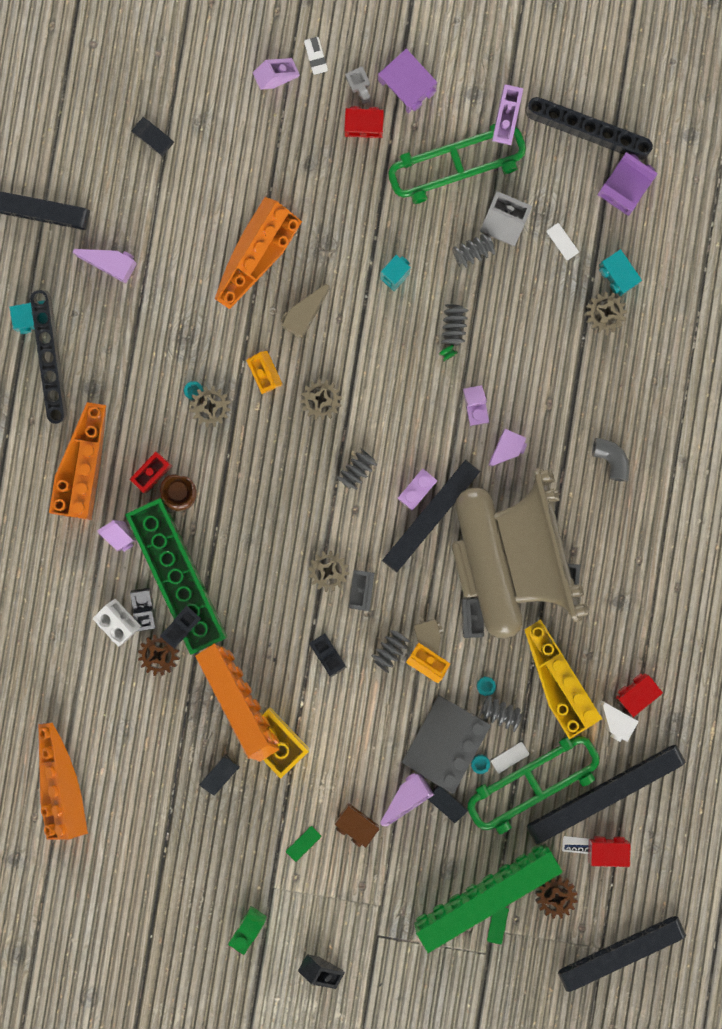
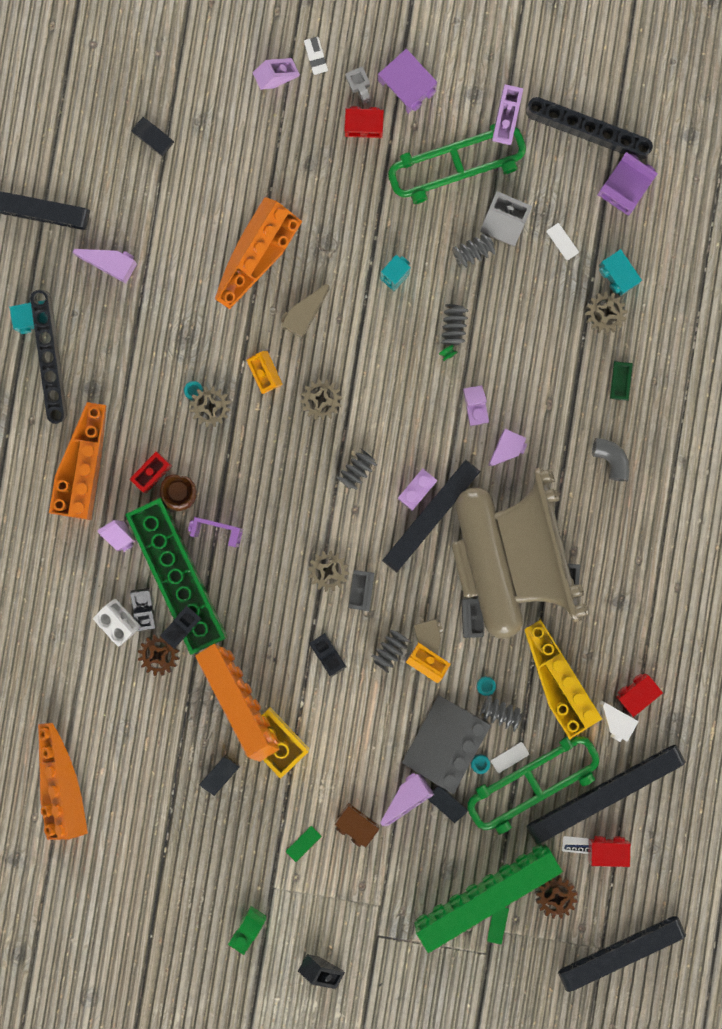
(236, 533): none -> medium lavender panel
(621, 381): none -> dark green tile

